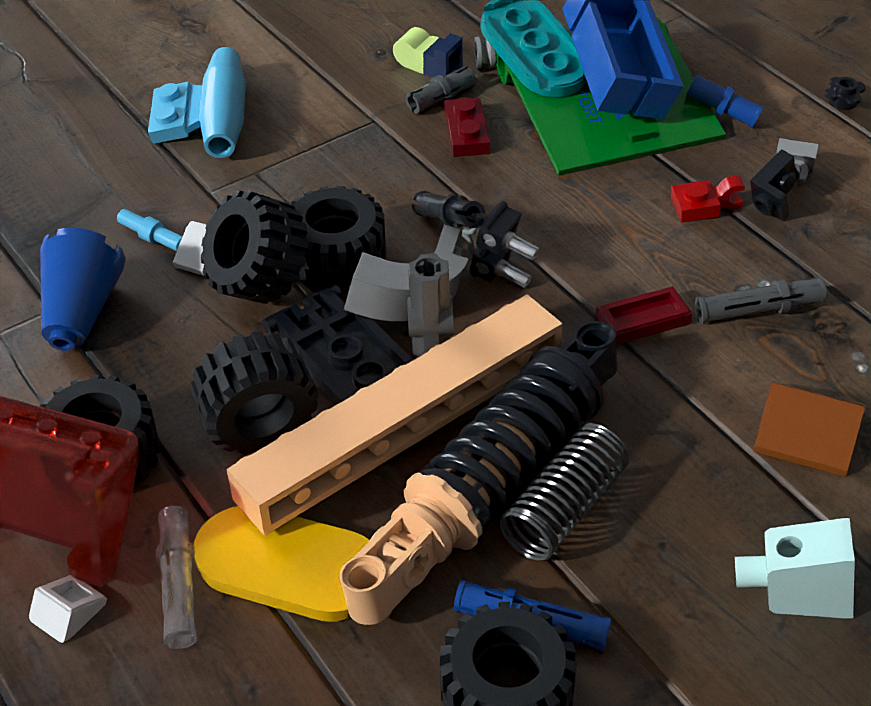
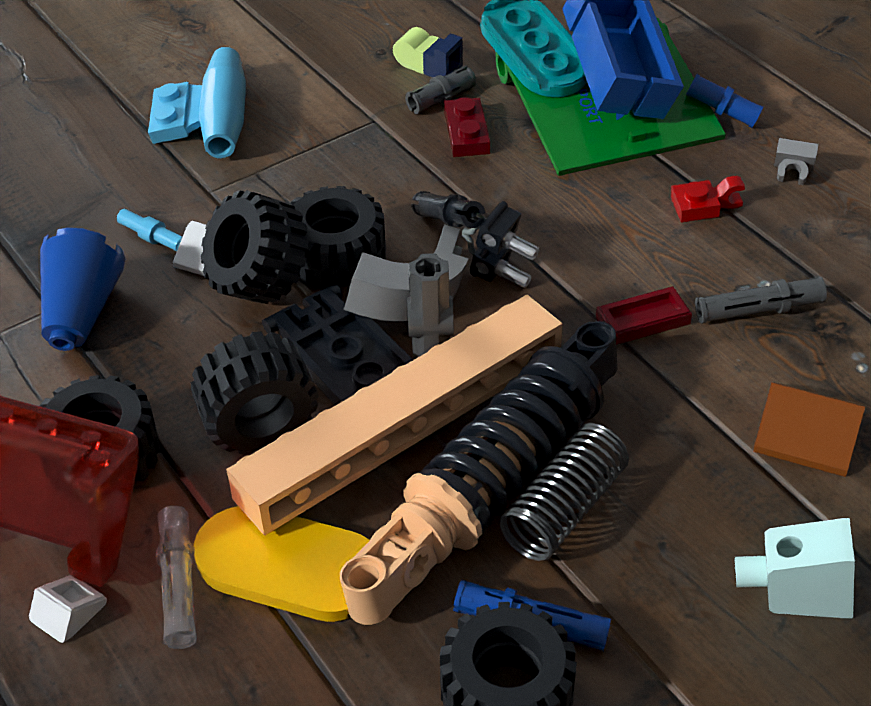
(483, 53): light grey bush -> none
(772, 185): black bracket -> none
(844, 92): black plate -> none

